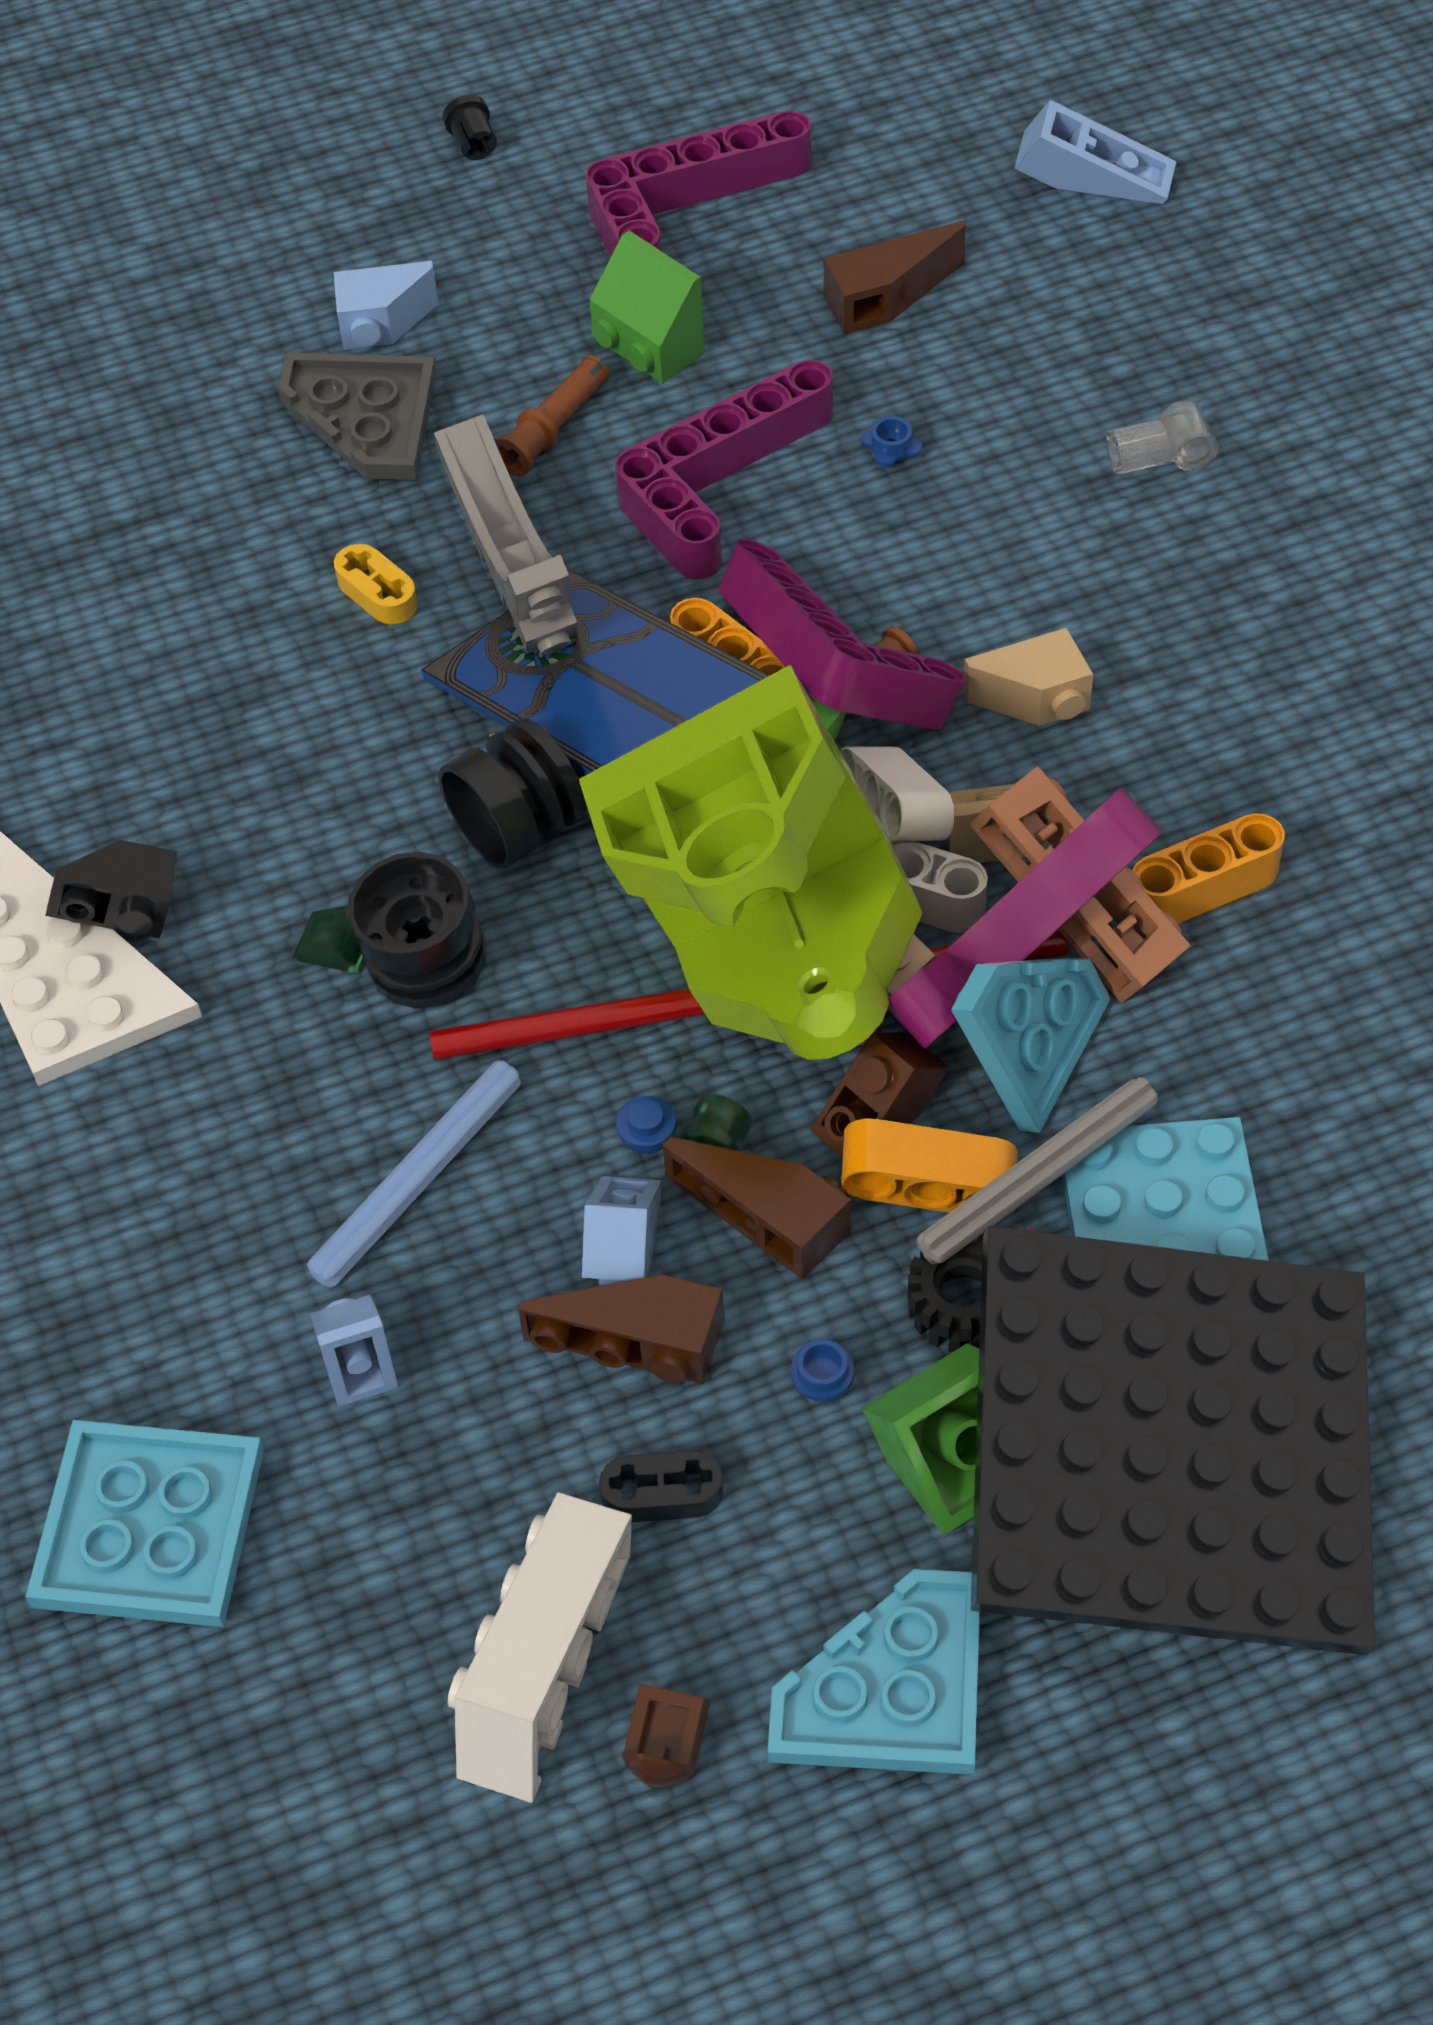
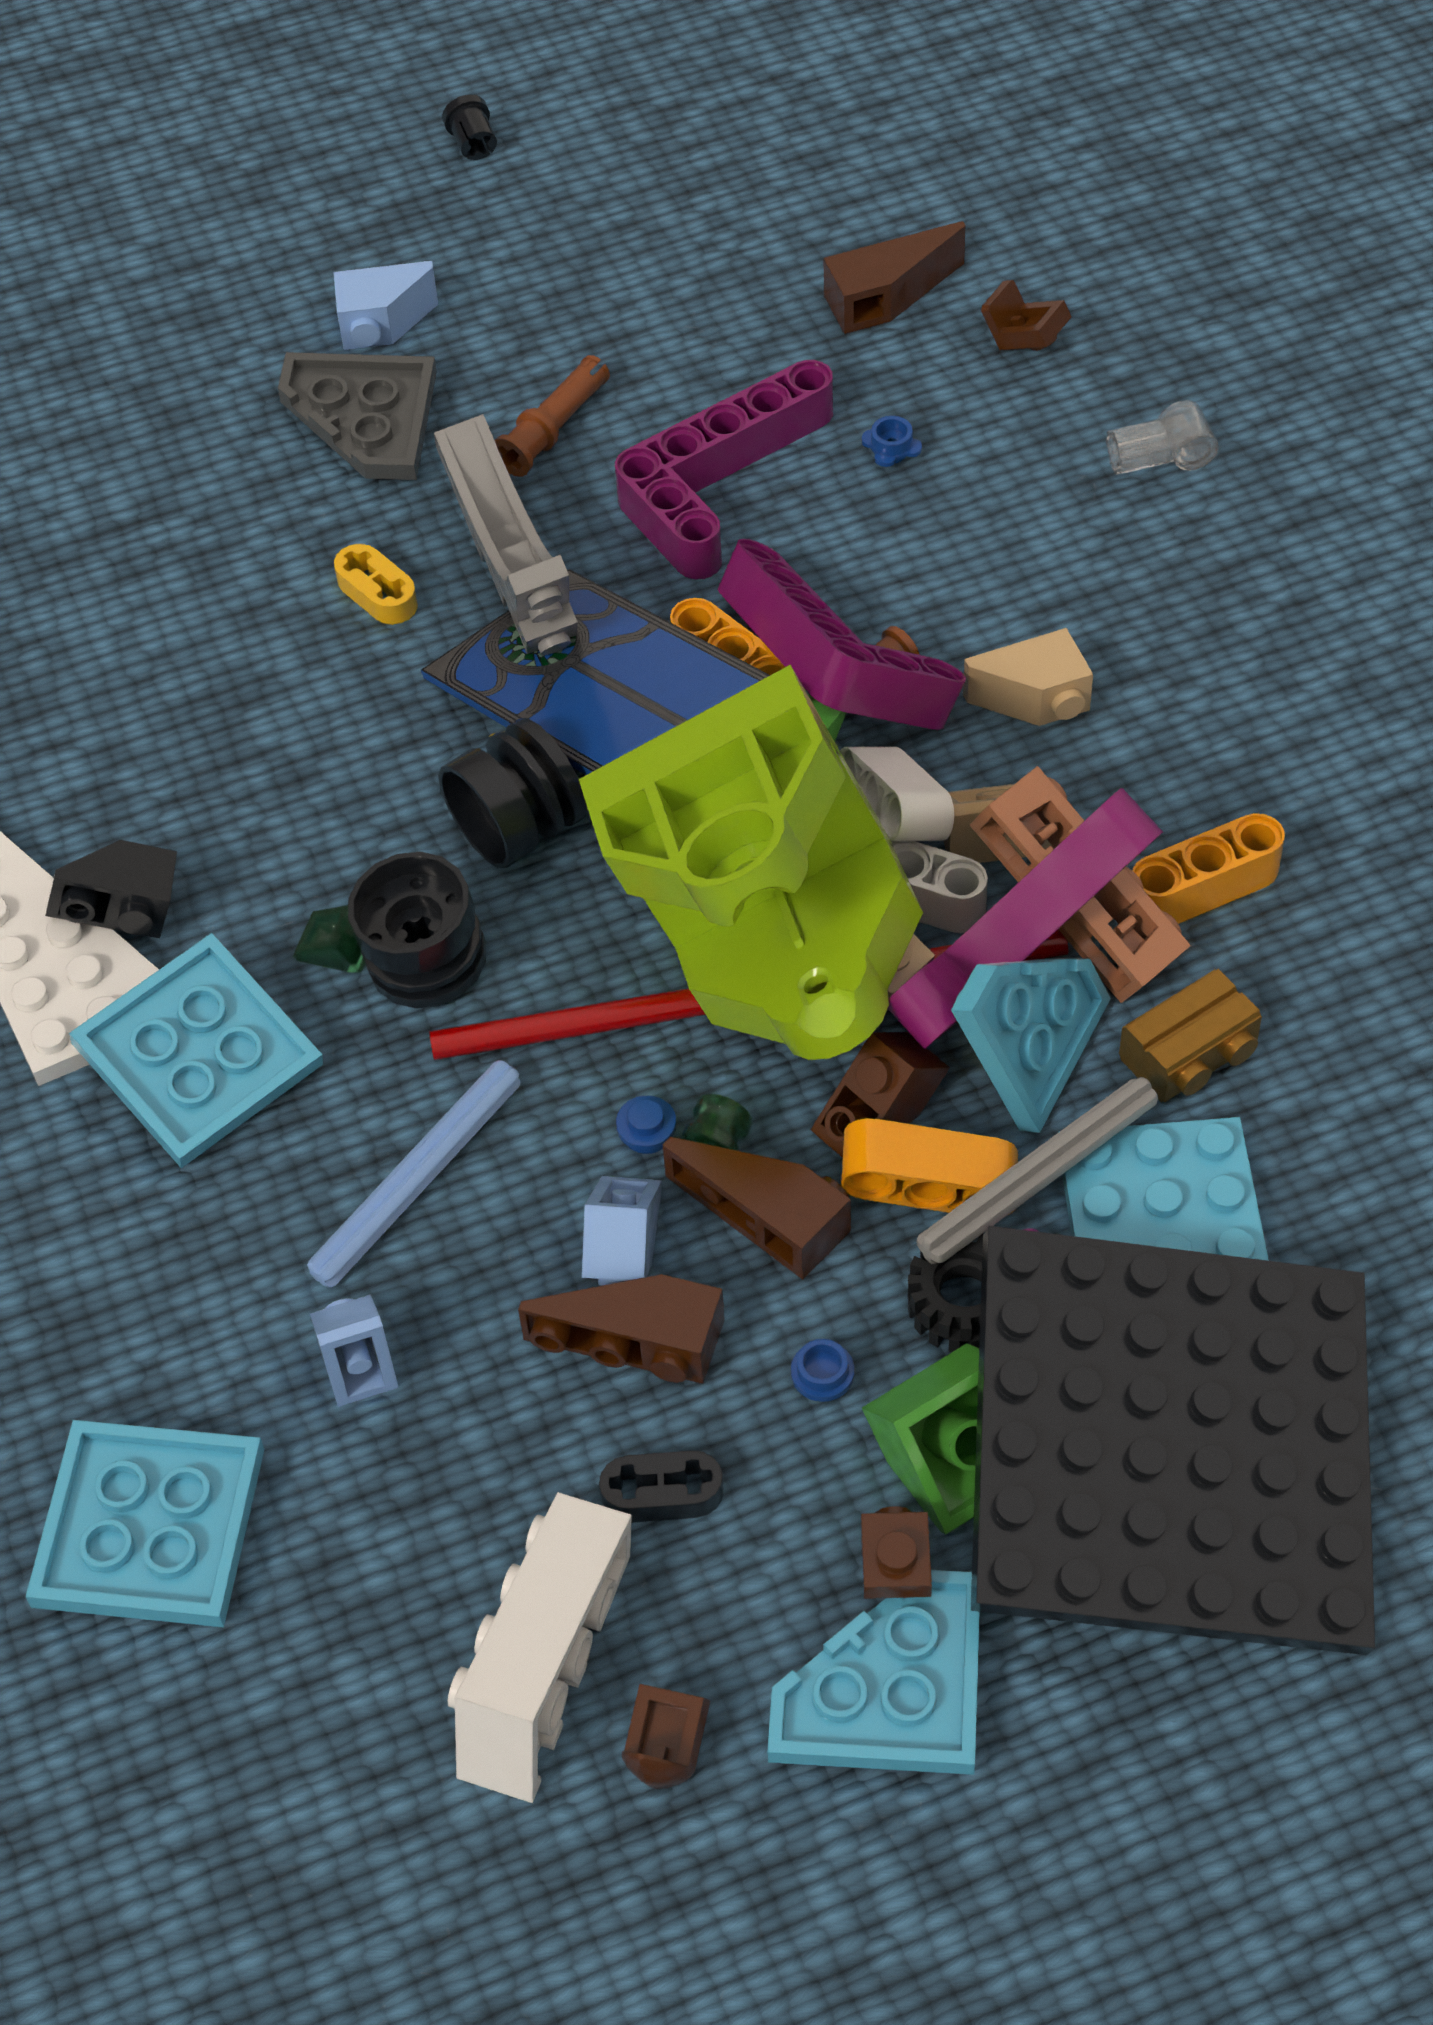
(196, 1049): none -> medium azure plate
(648, 309): bright green slope -> none
(691, 170): magenta beam -> none
(896, 1553): none -> reddish brown bracket
(1020, 323): none -> reddish brown bracket
(1091, 158): light blue slope -> none
(1191, 1036): none -> pearl gold brick

